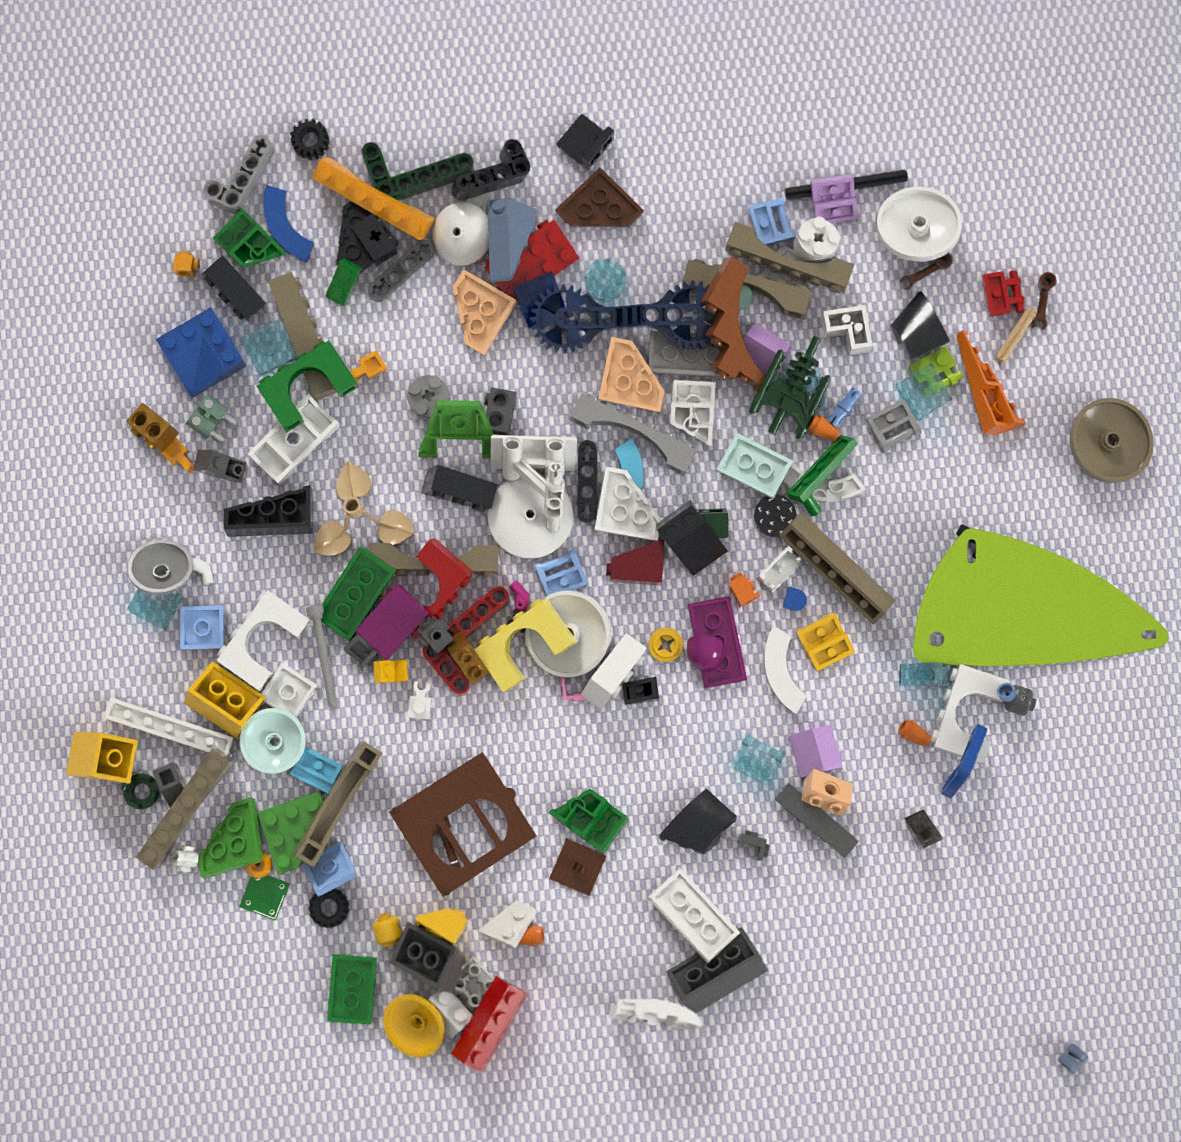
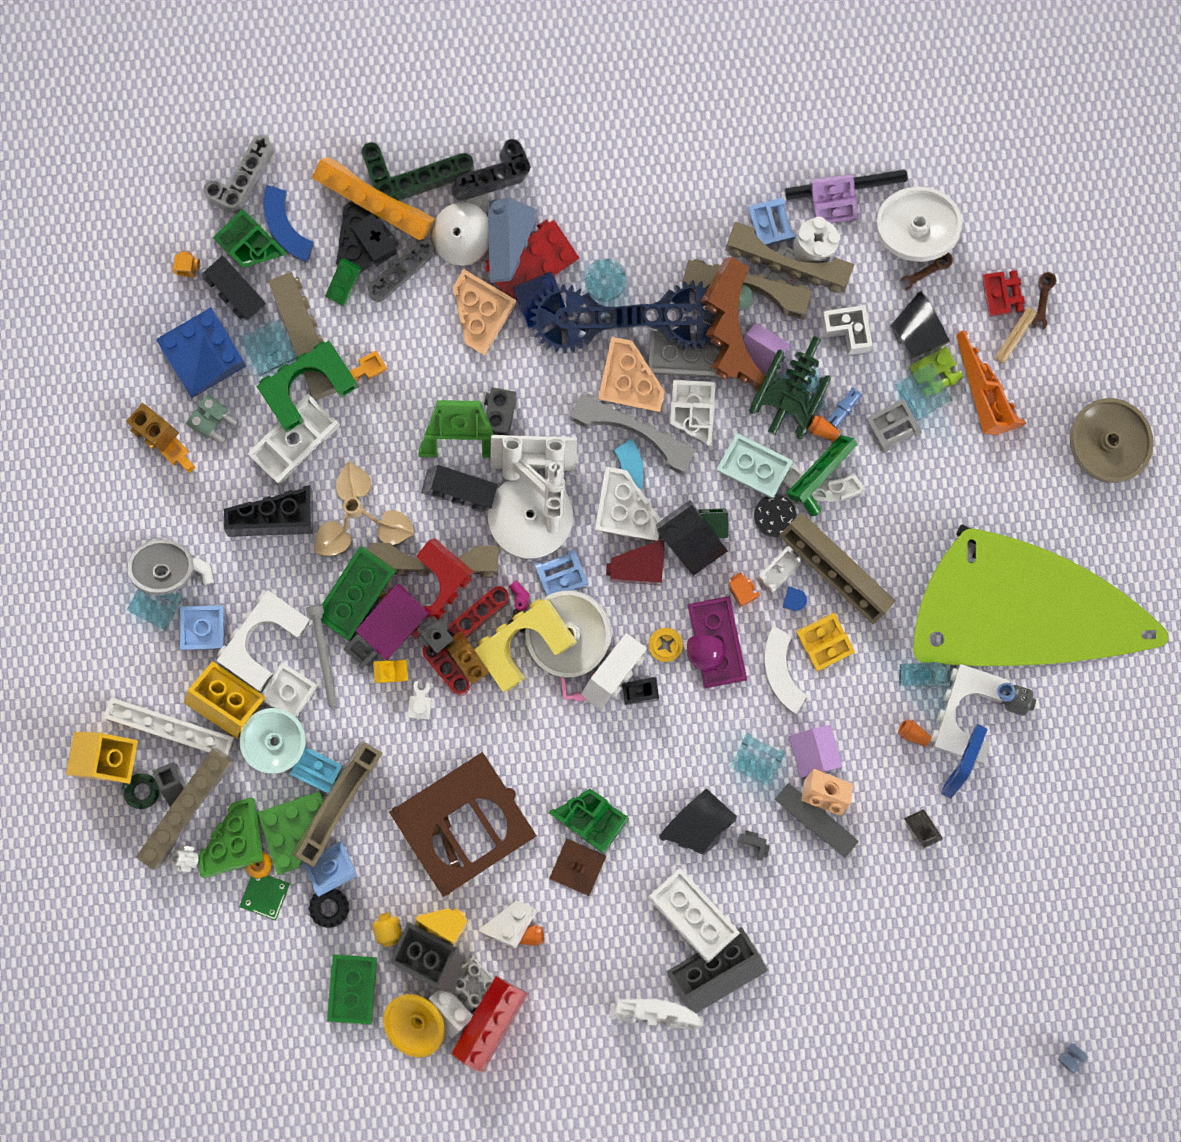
(219, 465): dark grey slope -> none
(309, 127): black tyre -> none
(417, 391): light grey plate -> none
(585, 141): black bracket -> none
(587, 482): black beam -> none
(599, 204): reddish brown plate -> none

